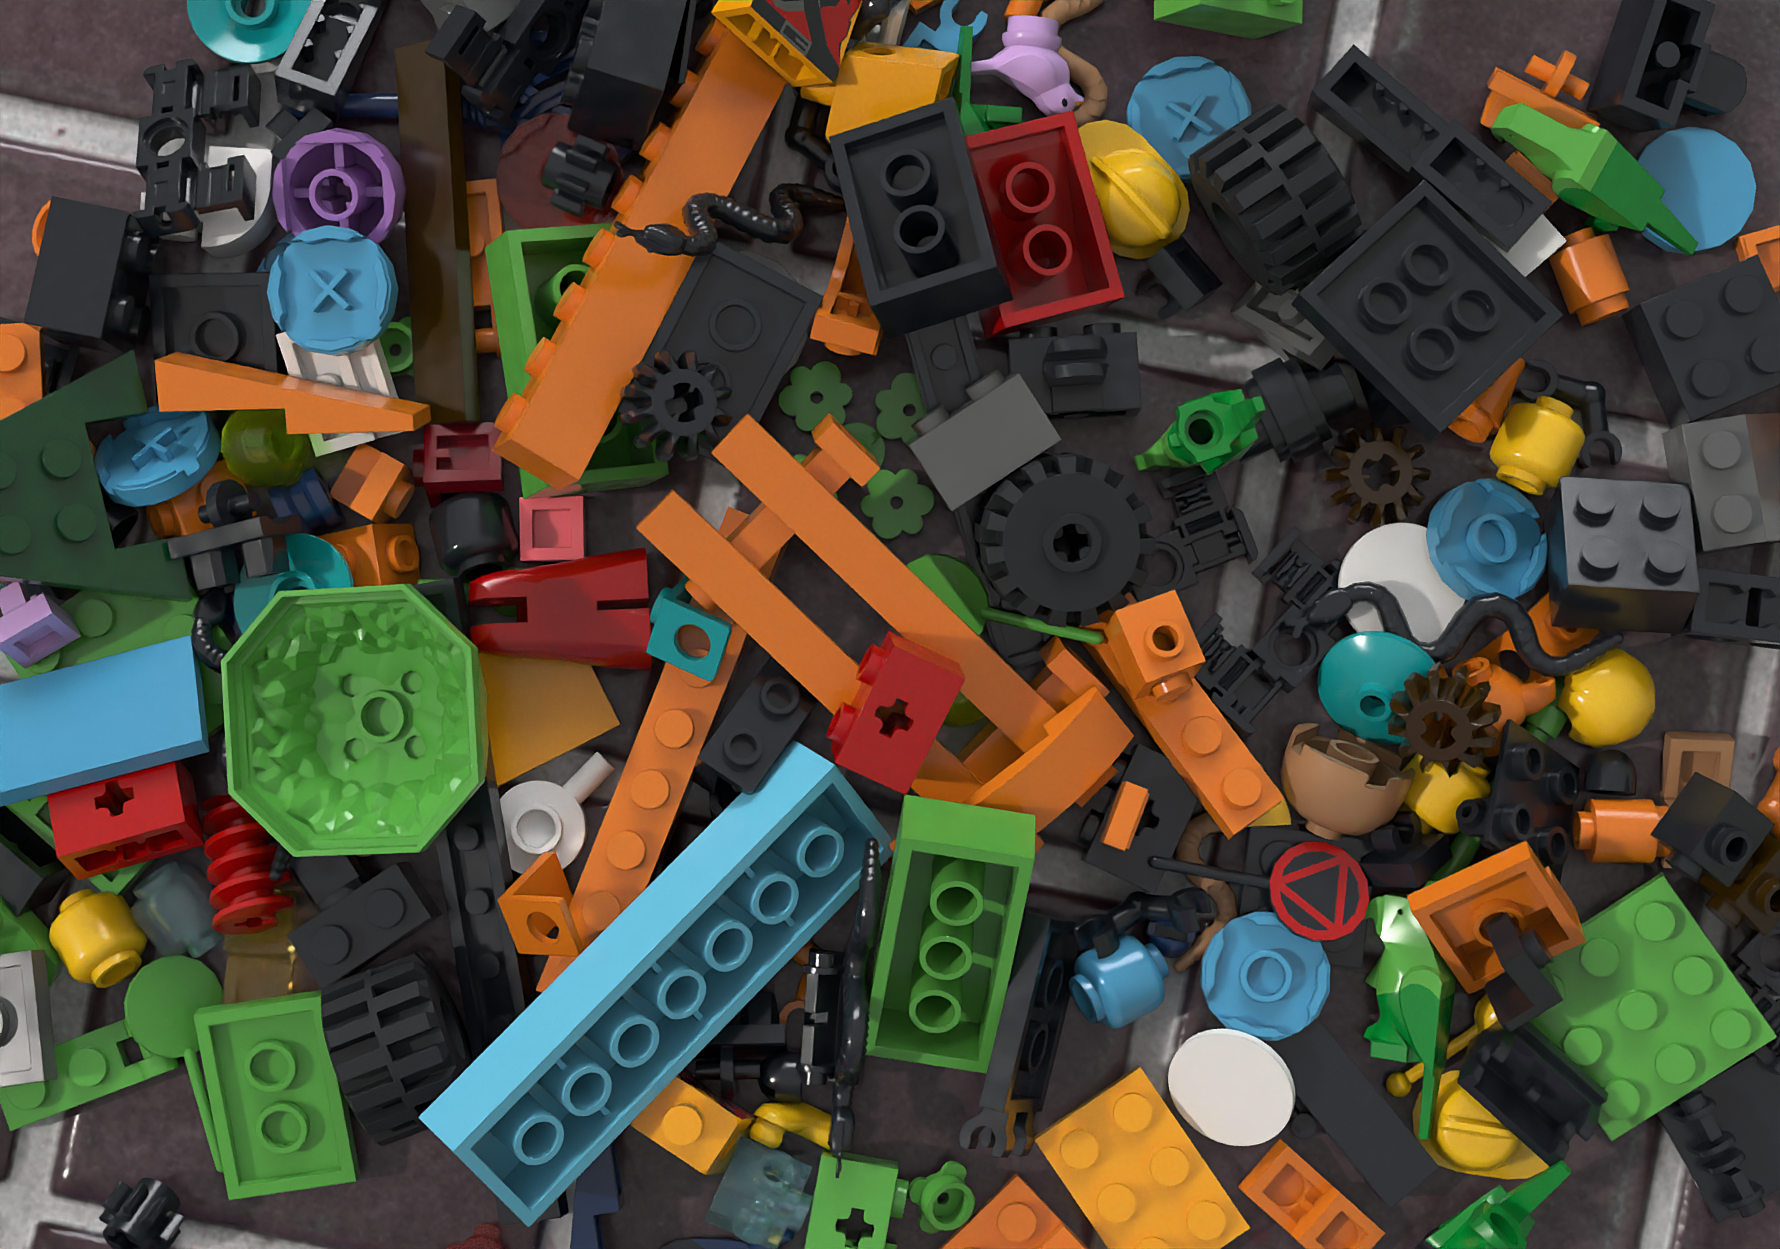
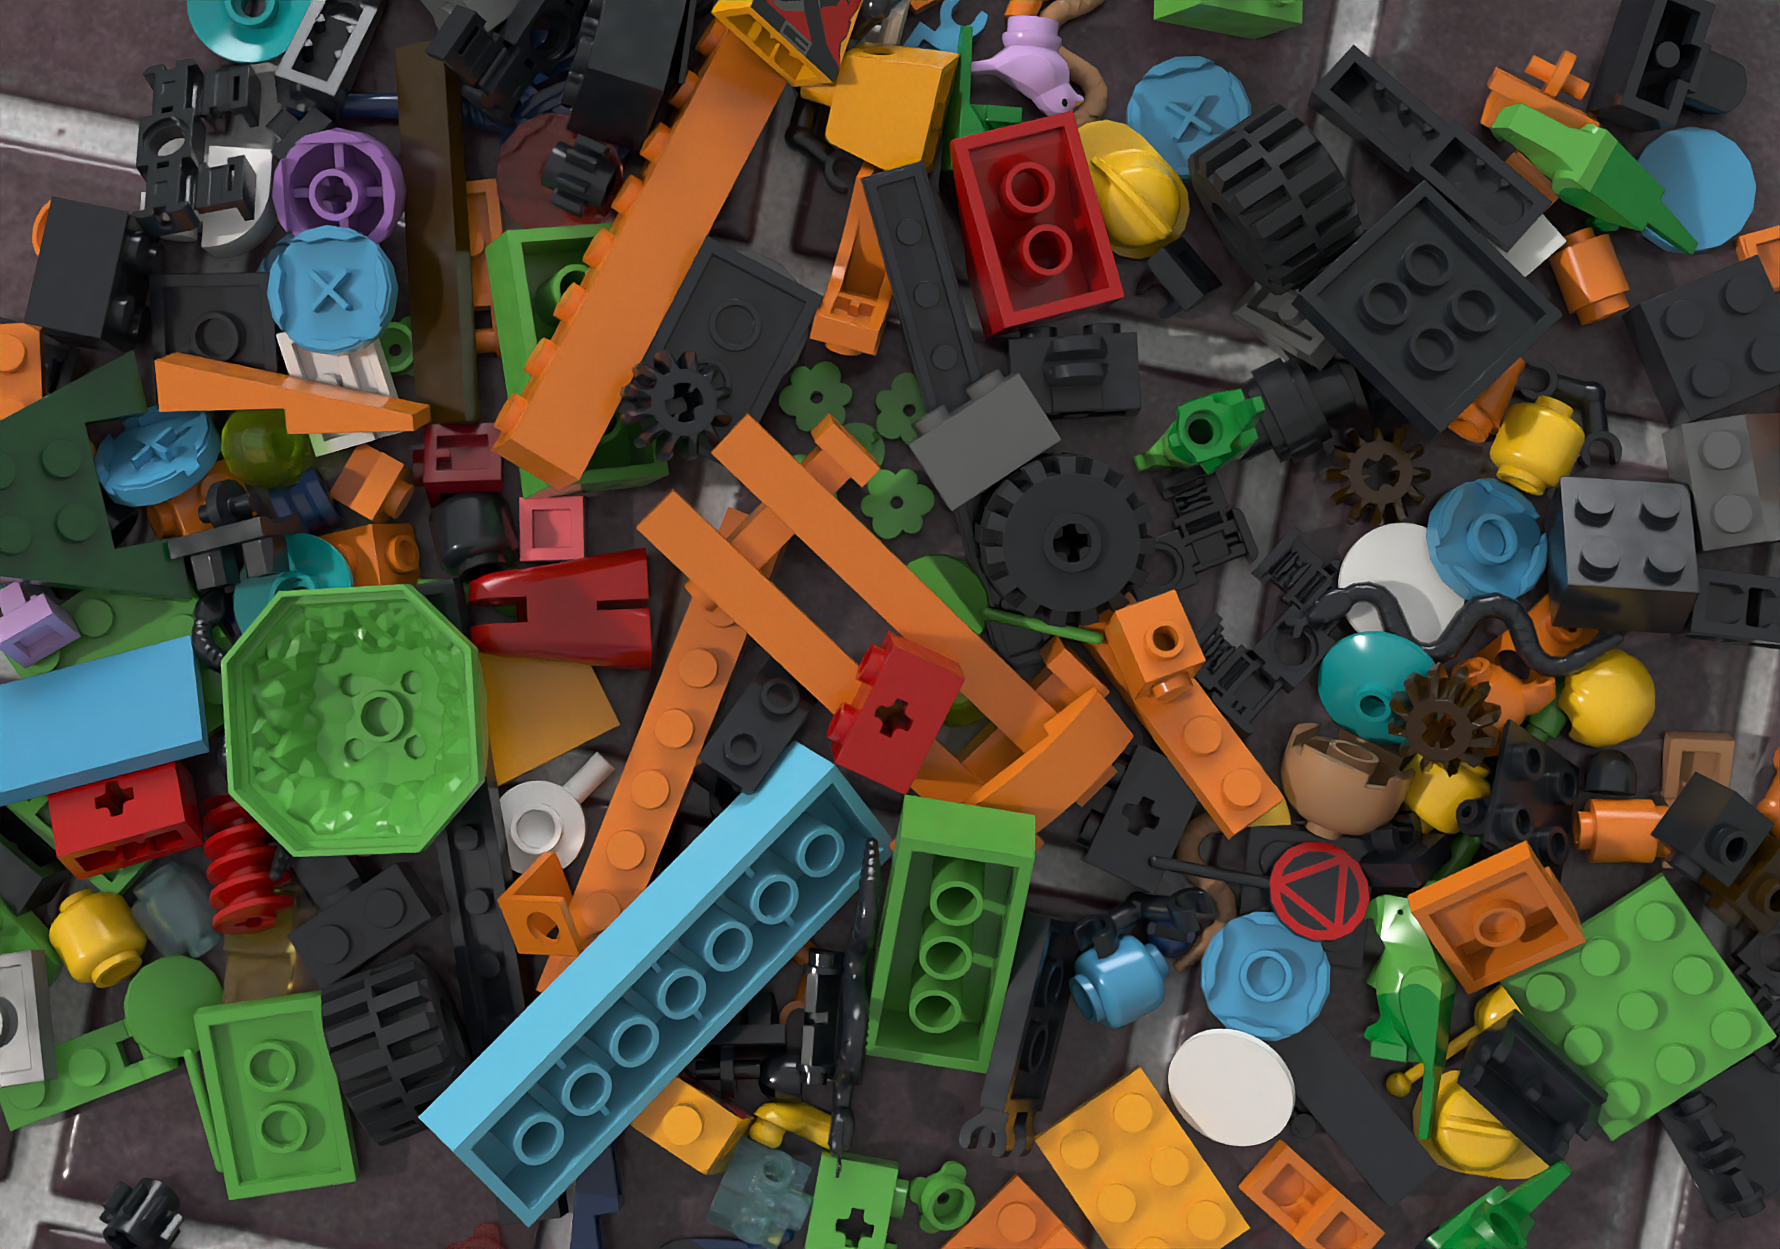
(668, 615): teal bracket -> none
(703, 207): black animal -> none
(919, 219): black slope -> none
(1124, 816): orange tile -> none
(1527, 983): black bracket -> none

